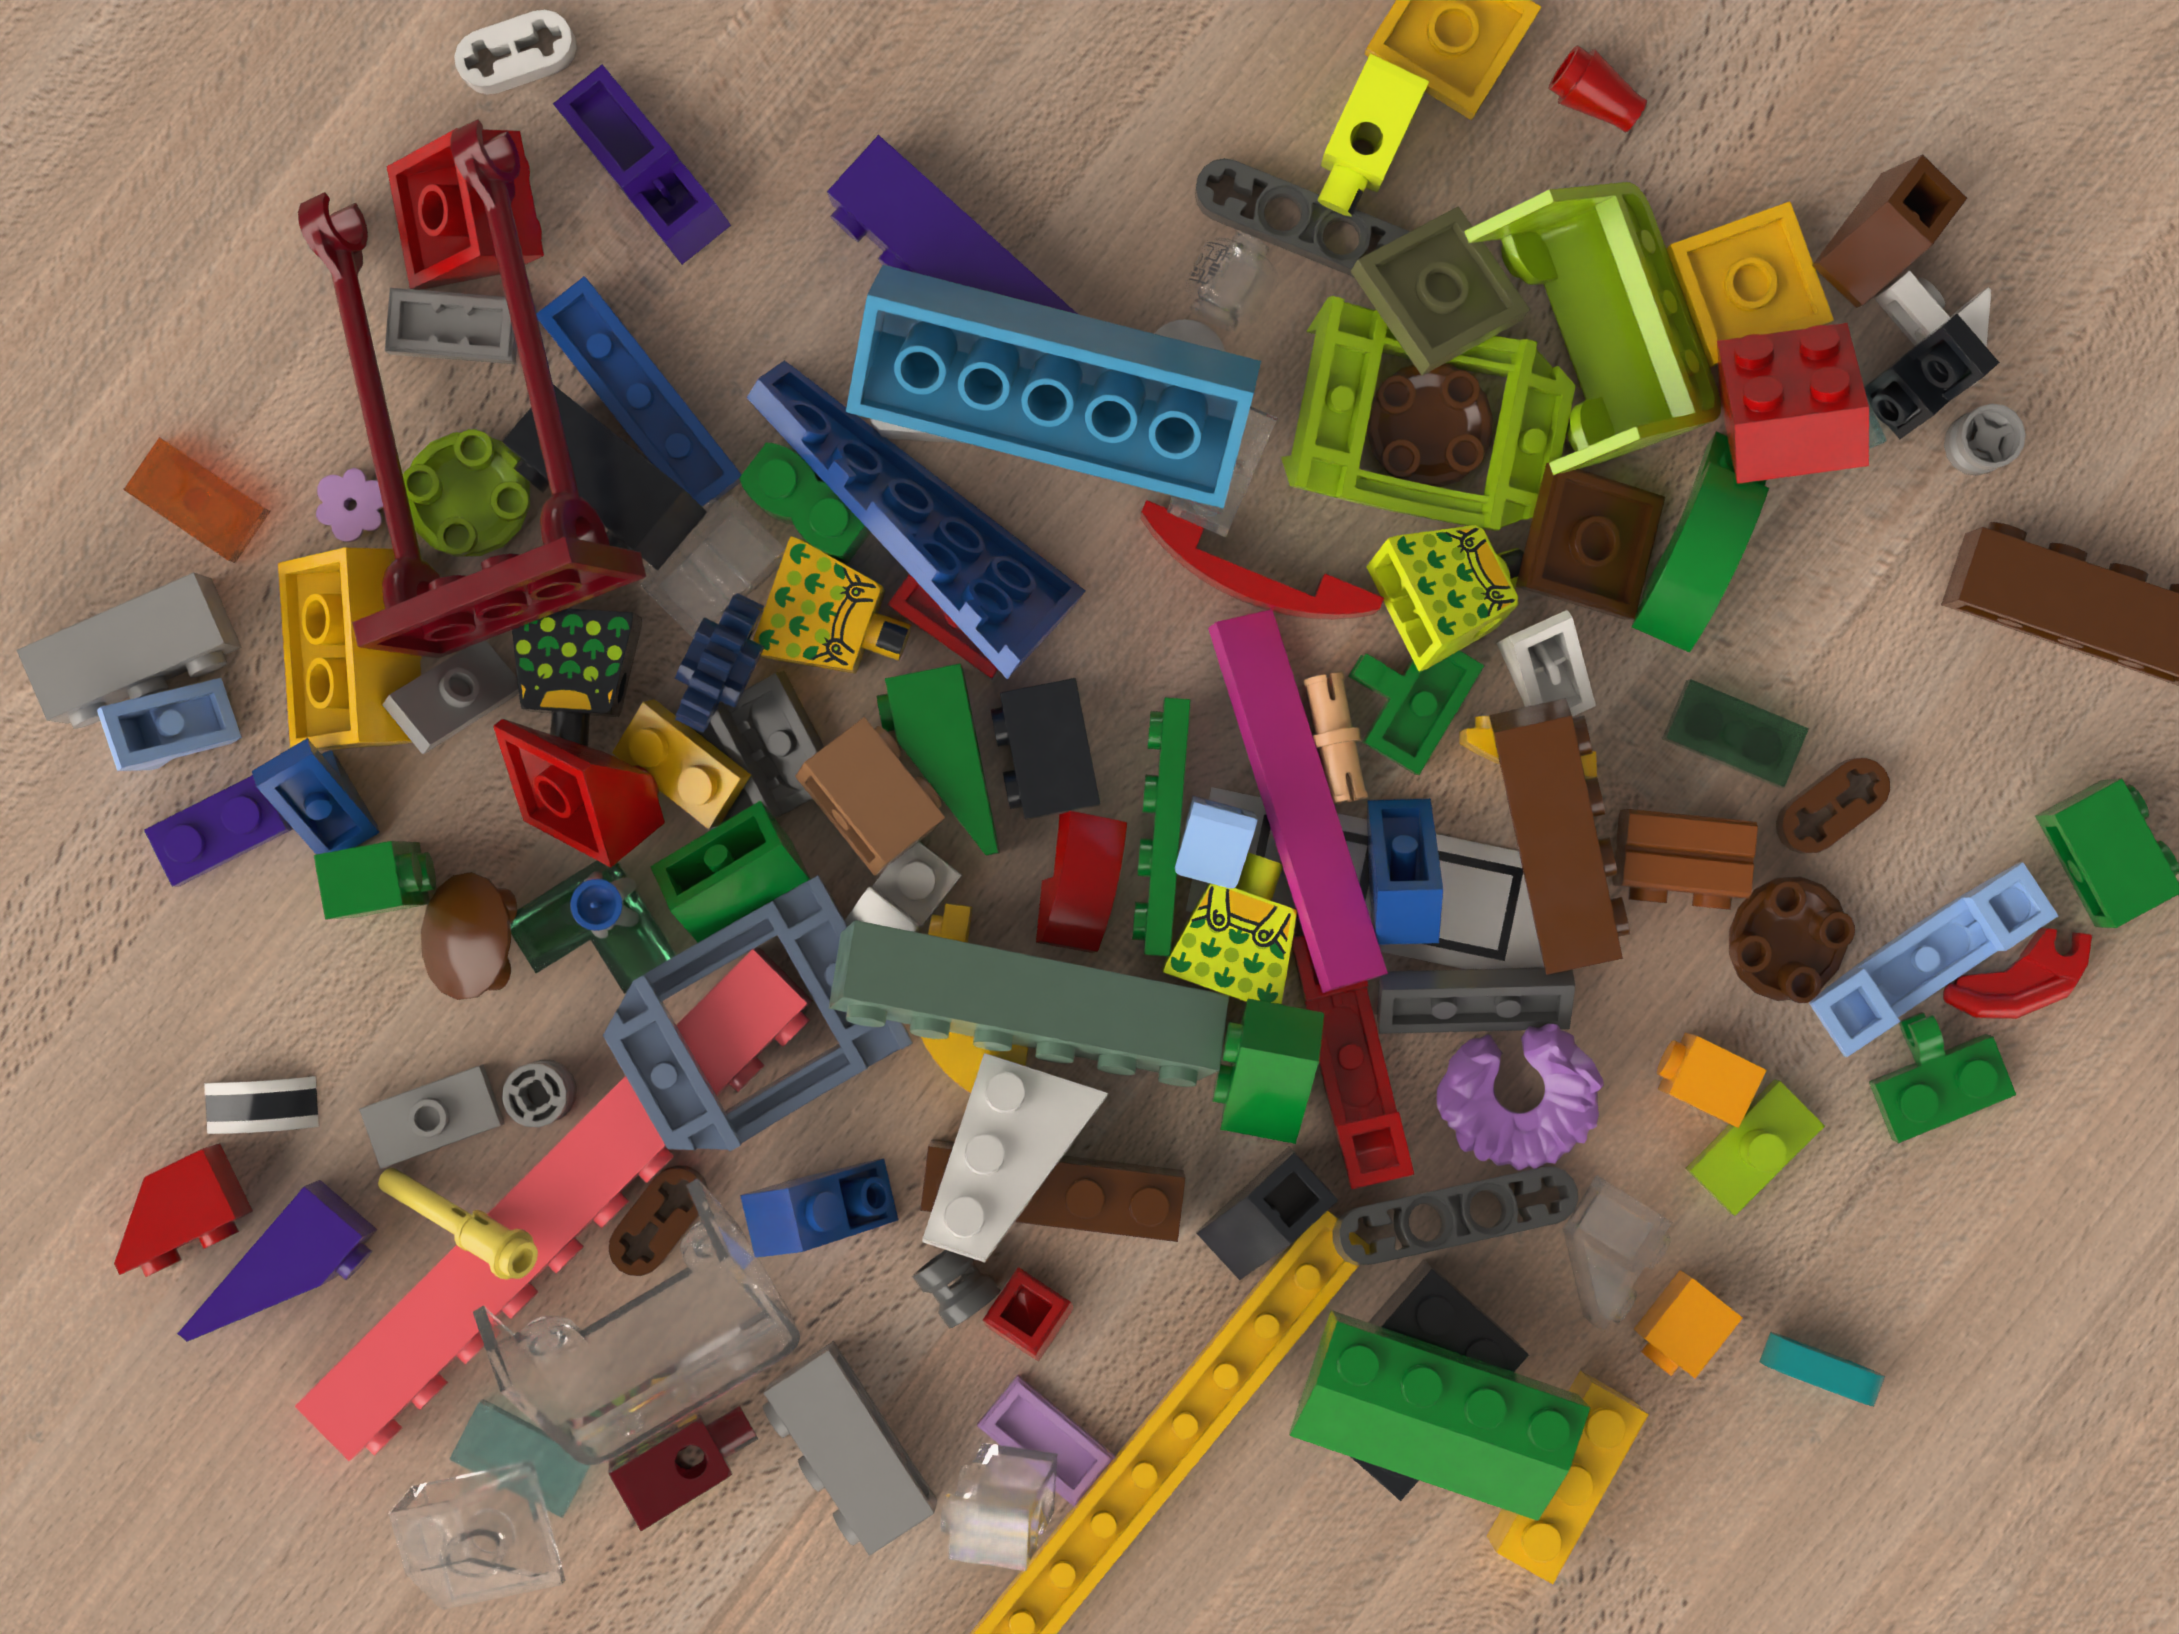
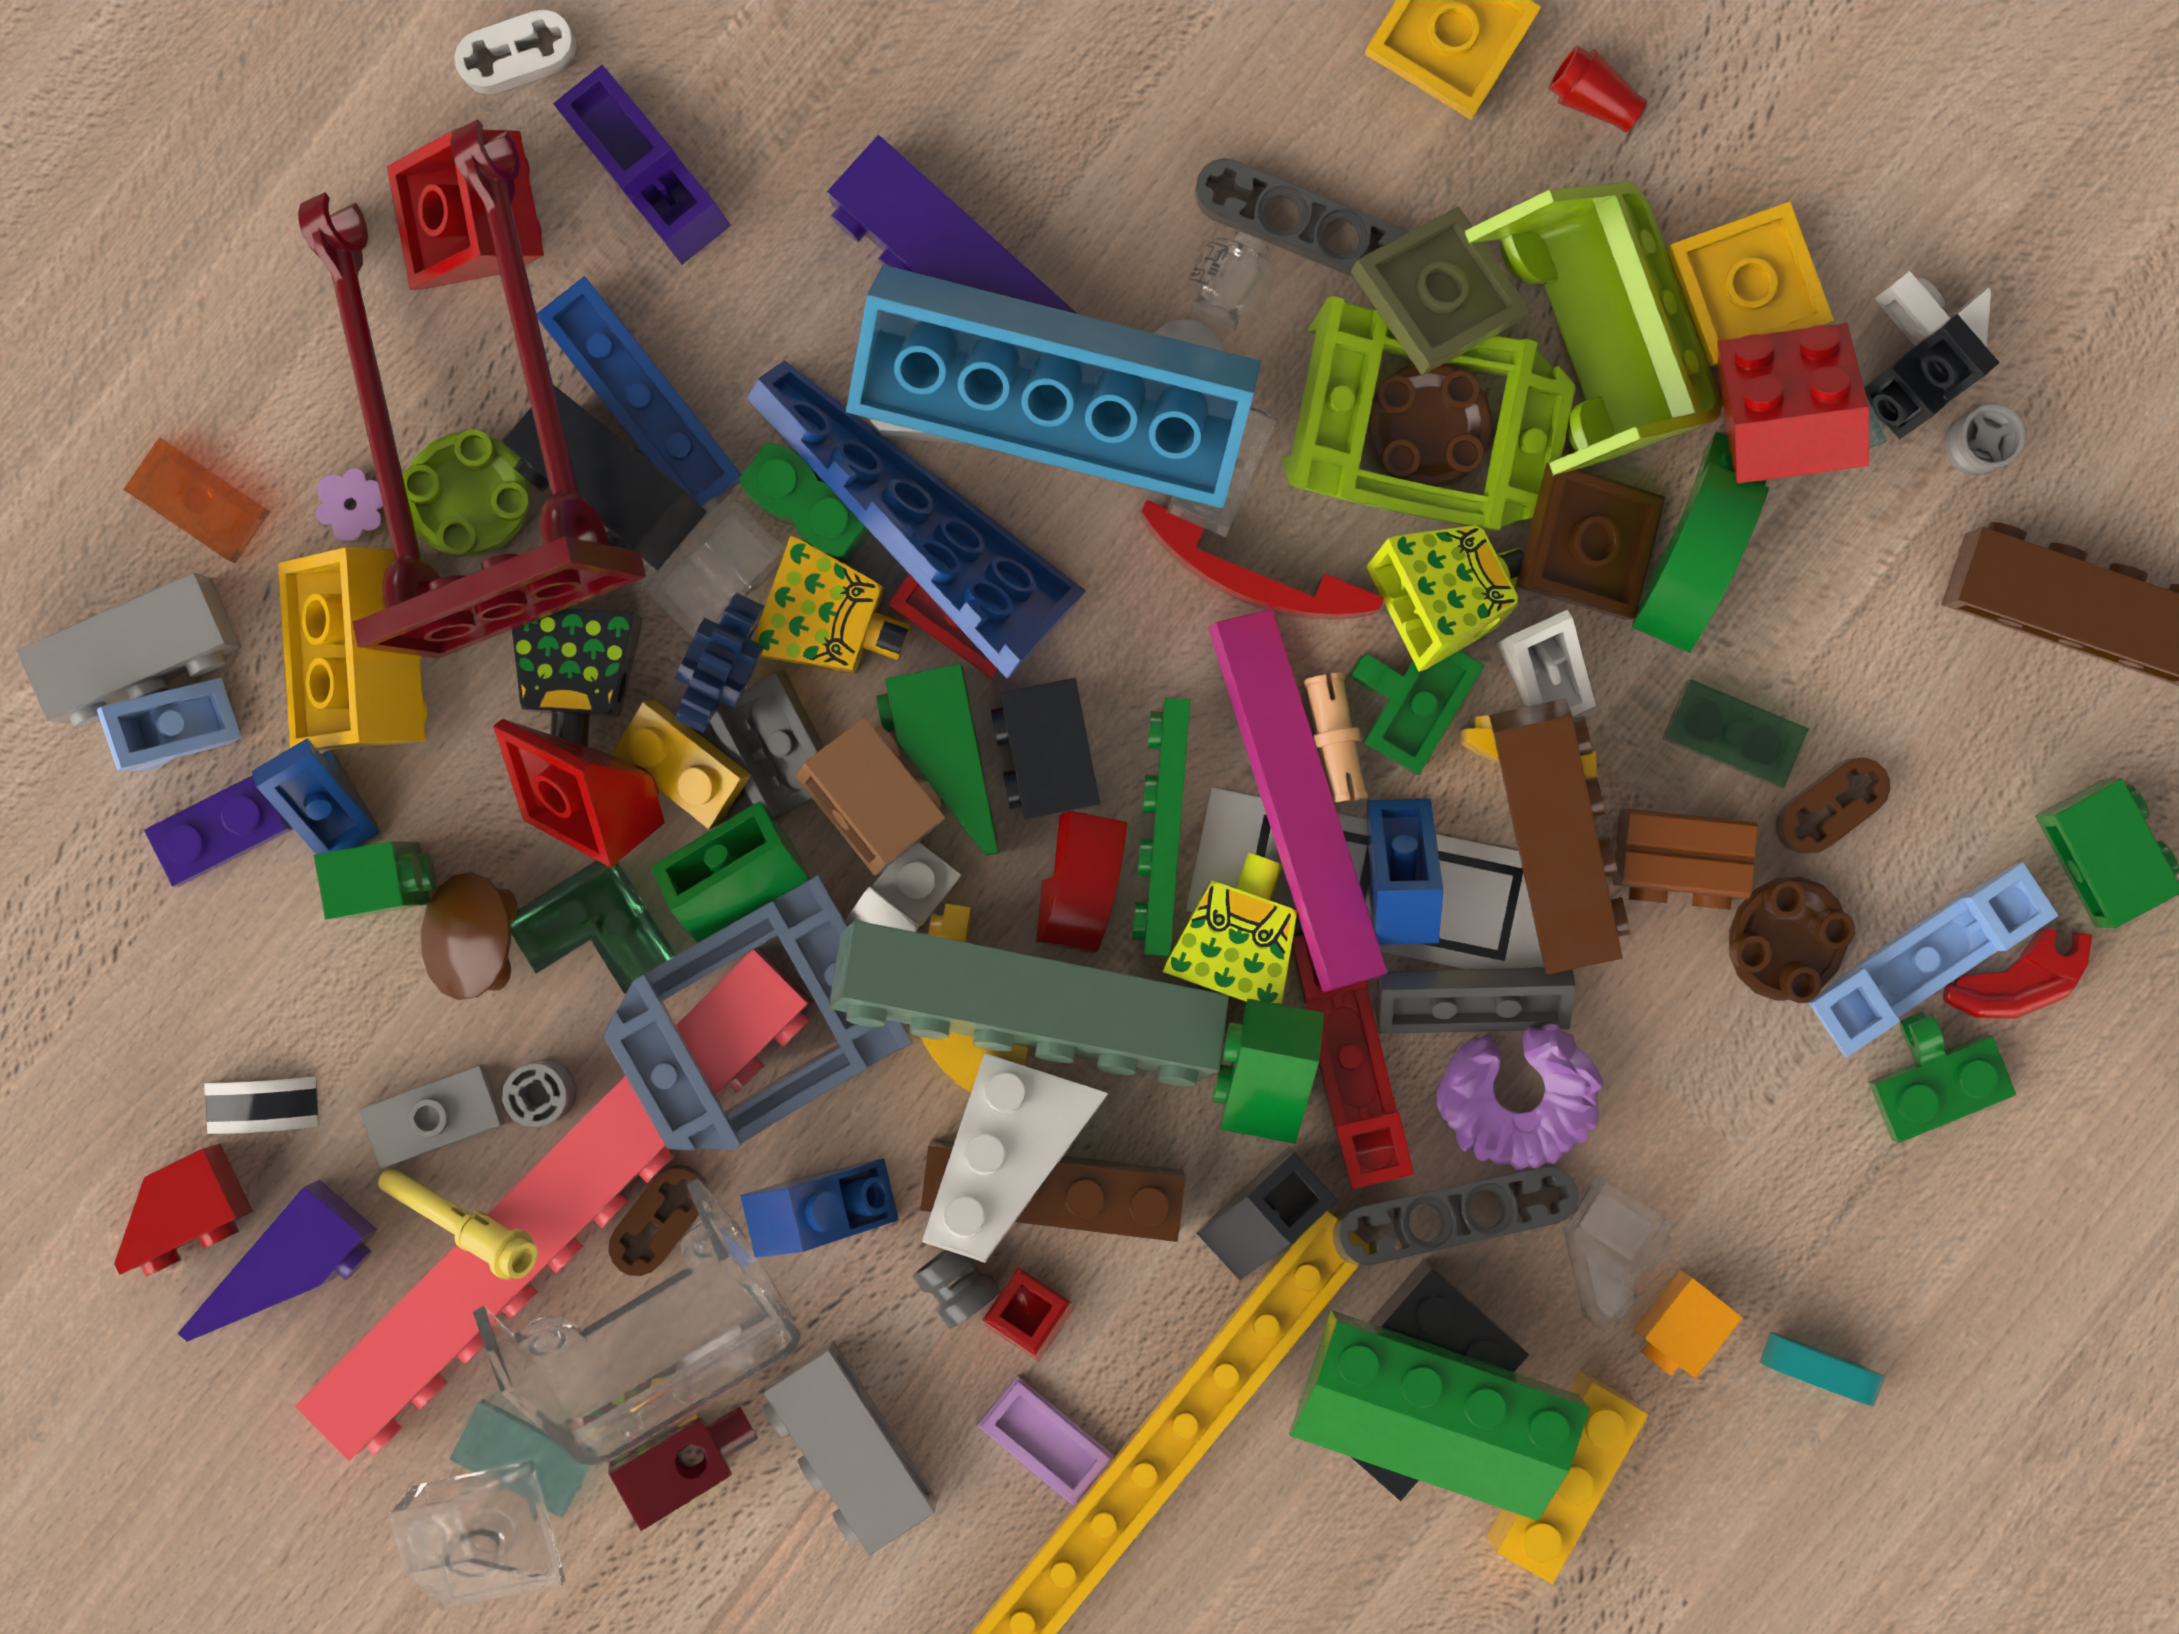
(450, 326): light grey plate -> none
(452, 696): light grey plate -> none
(600, 905): blue piece -> none
(1000, 1506): clear brick -> none
(1215, 842): light blue slope -> none
(1378, 113): neon yellow torso -> none
(1709, 1078): light orange brick -> none
(1750, 1156): lime tile -> none
(1889, 229): reddish brown slope -> none

